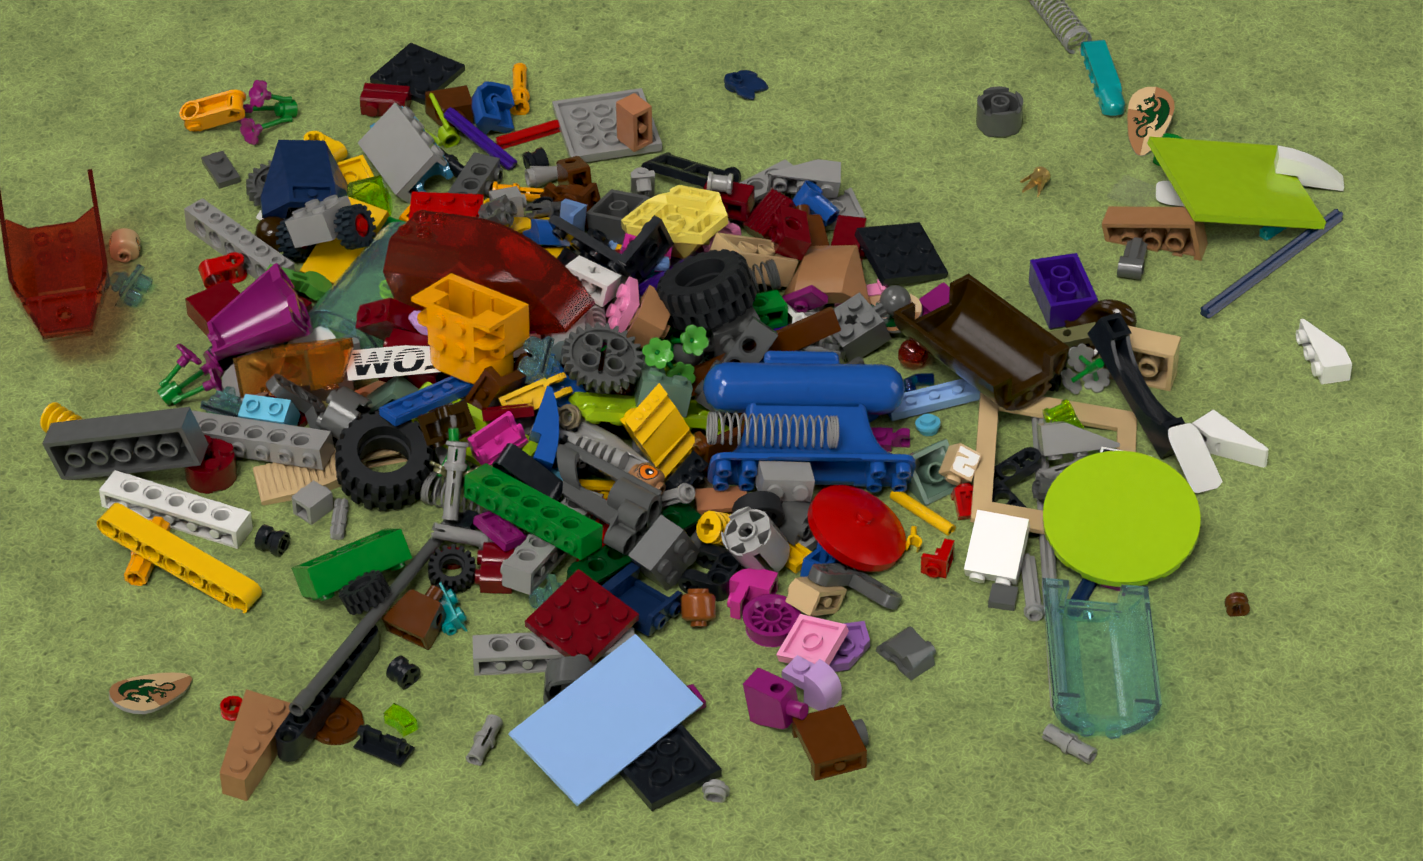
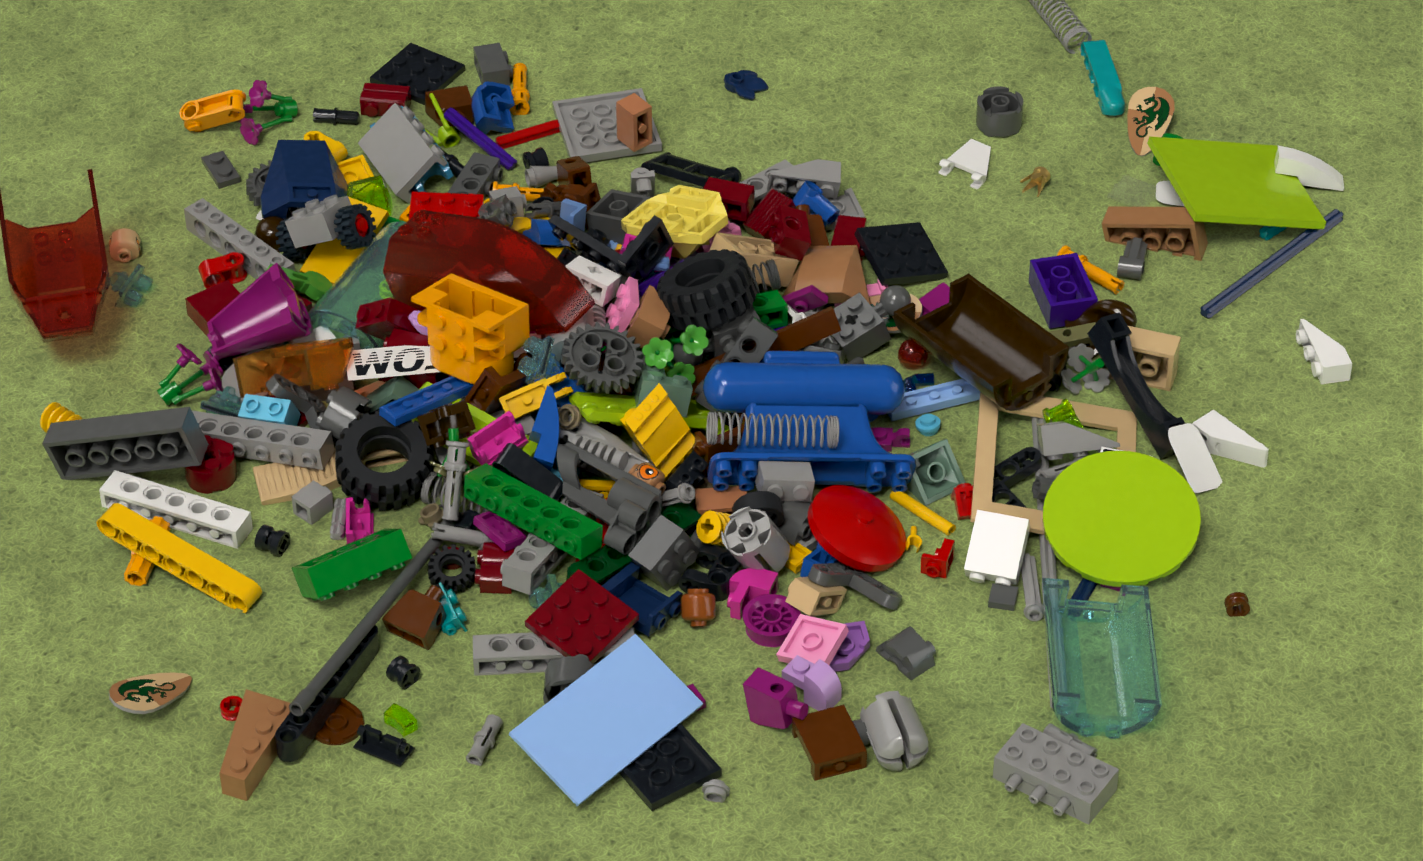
(335, 116): none -> black axle
(358, 520): none -> dark pink hinge
(364, 592): black tyre -> none
(430, 514): none -> dark tan plate
(492, 64): none -> dark grey brick
(517, 410): dark red tile -> none
(720, 183): light grey bush -> none
(895, 731): none -> light grey cylinder
(959, 464): tan brick -> none
(971, 158): none -> white flag
(1055, 774): none -> light grey piece
(1095, 273): none -> light orange pin

